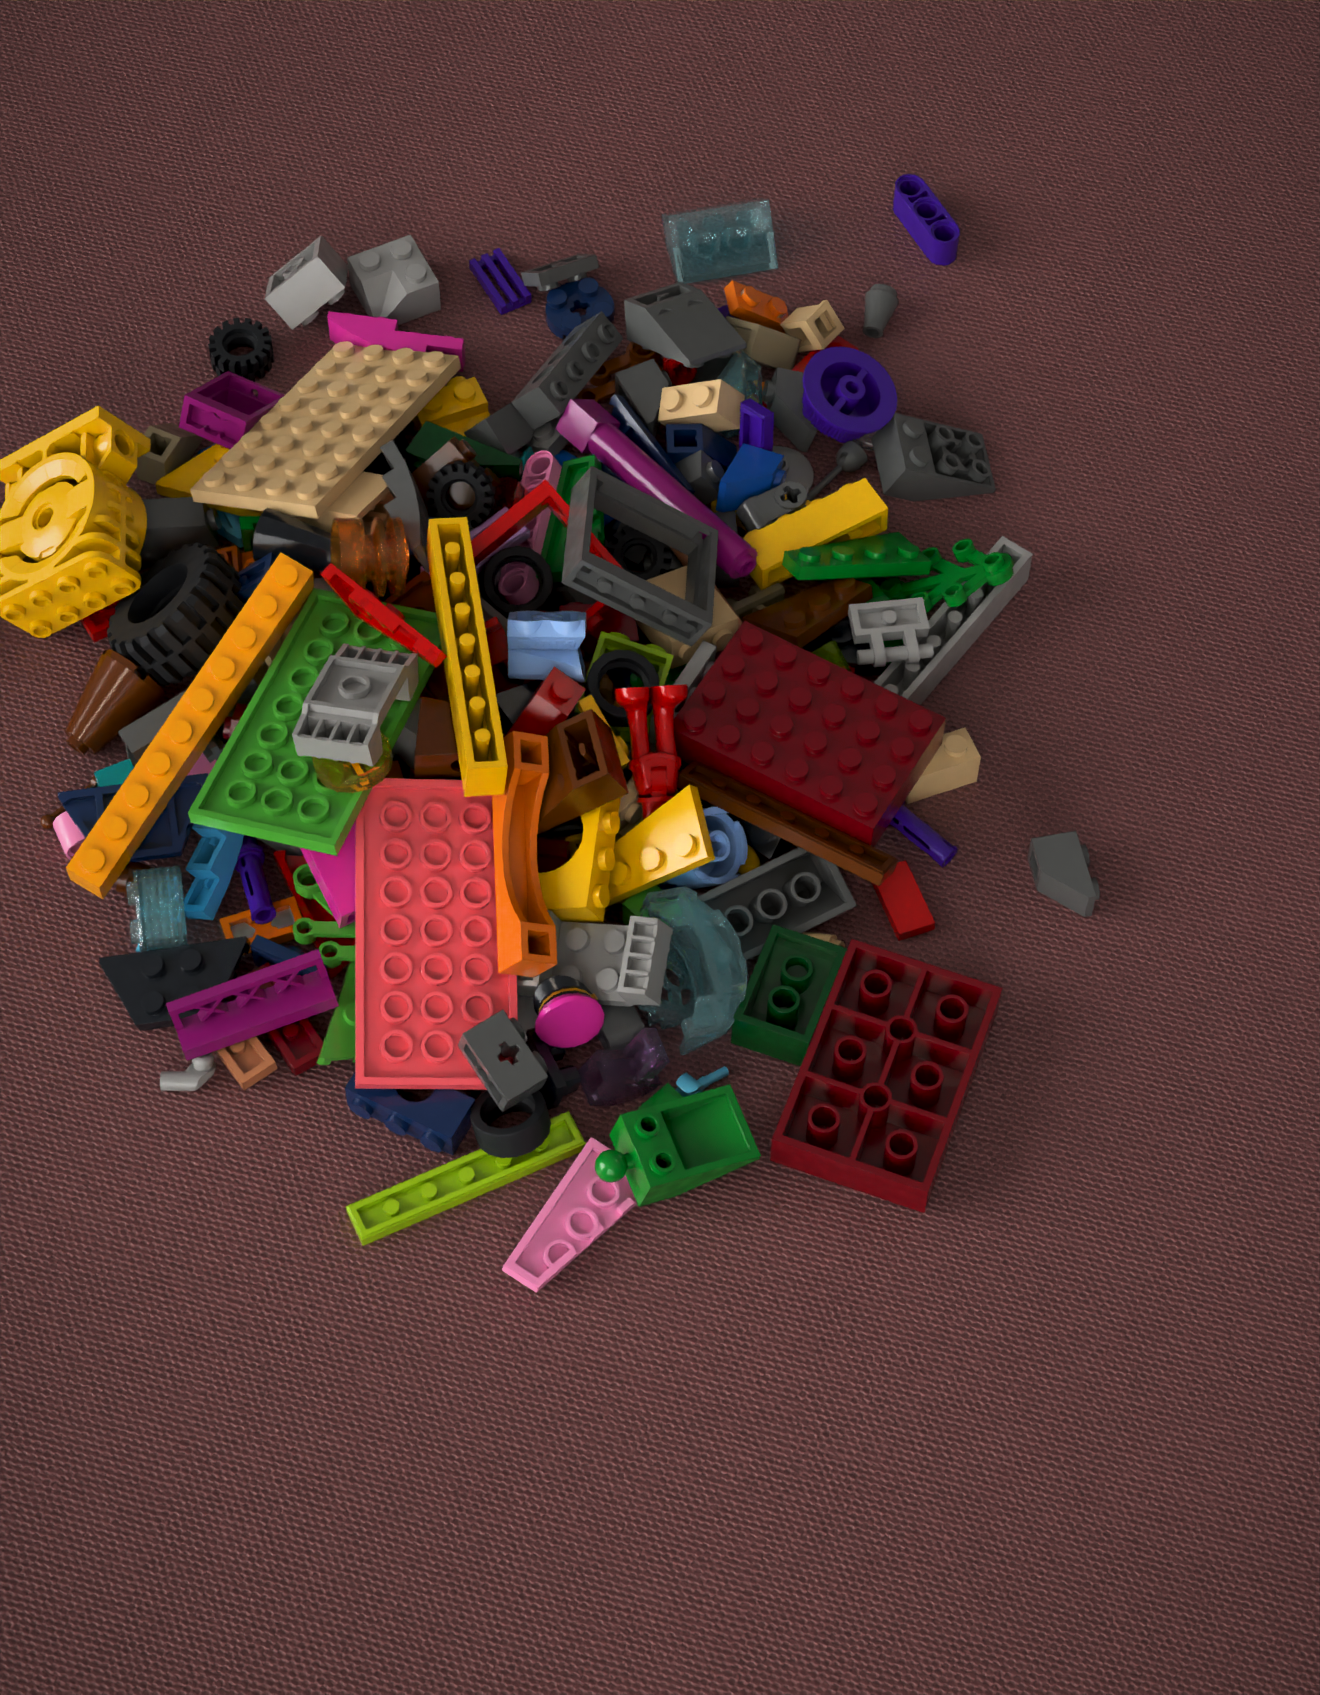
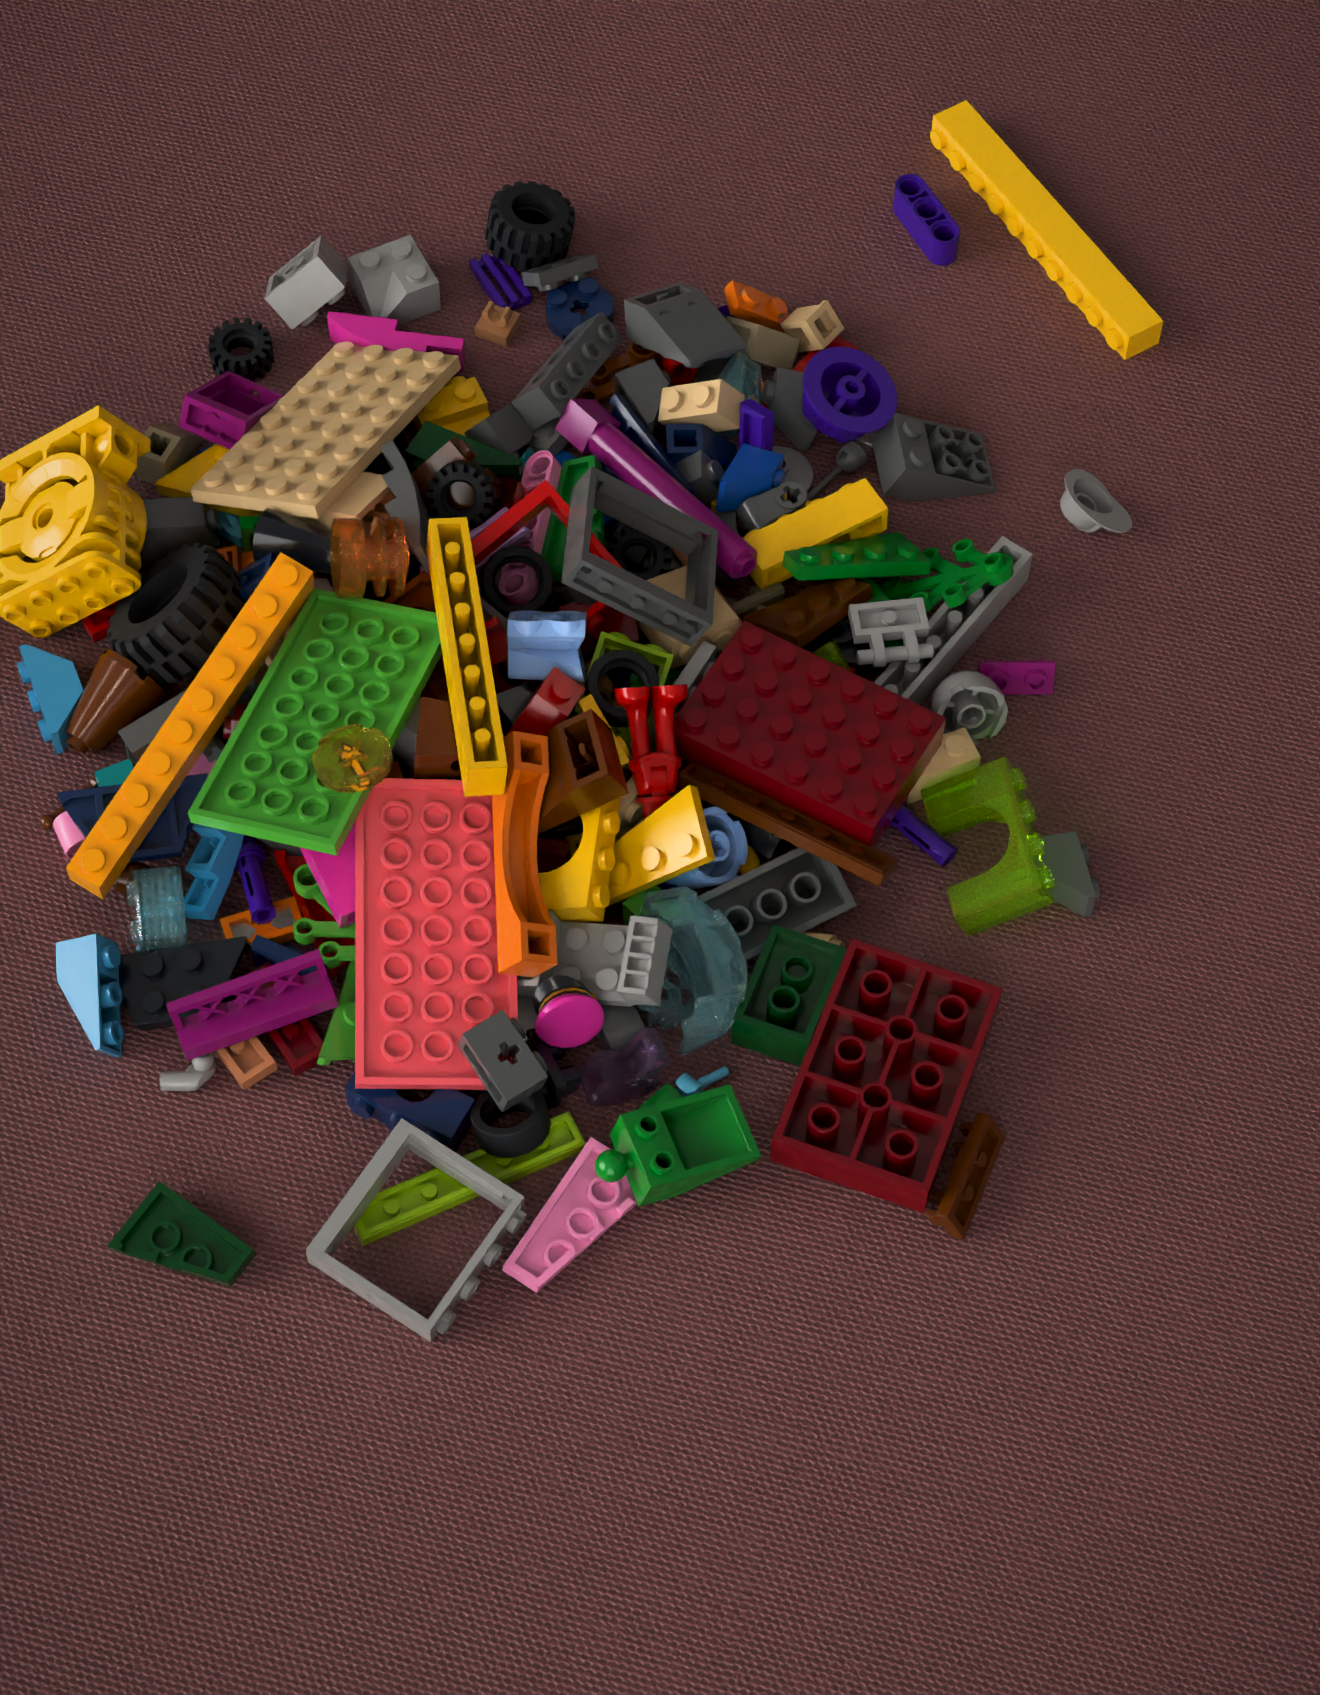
(53, 693): none -> dark azure slope
(90, 981): none -> slope
(181, 1238): none -> dark green wing
(351, 702): light grey plate -> none
(368, 1184): none -> light grey window
(381, 617): red wing -> none
(497, 324): none -> medium nougat tile
(529, 225): none -> black tyre
(720, 240): clear light blue slope -> none
(879, 308): dark grey cone -> none
(904, 903): red tile -> none
(967, 1176): none -> reddish brown plate
(970, 702): none -> light grey cylinder
(1020, 676): none -> magenta hinge
(1020, 878): none -> clear neon green arch
(1046, 230): none -> yellow brick
(1090, 505): none -> light grey piece

